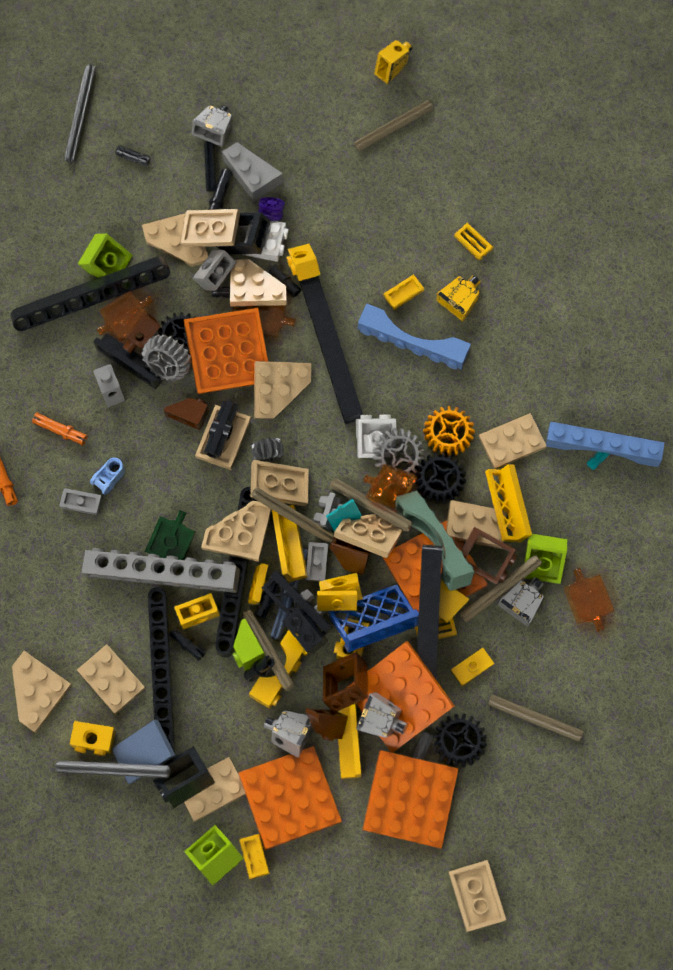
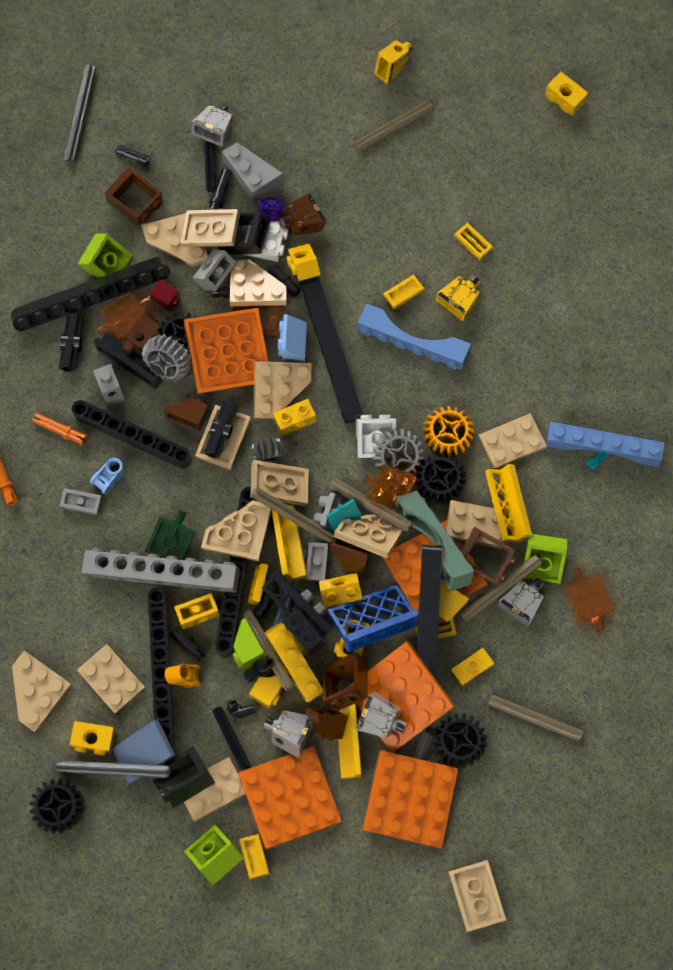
(38, 810): none -> black gear
(71, 343): none -> black piece
(122, 185): none -> reddish brown window
(125, 427): none -> black beam
(165, 295): none -> dark red brick
(183, 675): none -> light orange piece
(231, 738): none -> black axle
(240, 711): none -> black arm
(292, 339): none -> light blue slope
(294, 417): none -> yellow brick
(294, 662): none -> yellow arch
(303, 216): none -> reddish brown torso
(336, 600): yellow plate -> none
(564, 85): none -> yellow brick

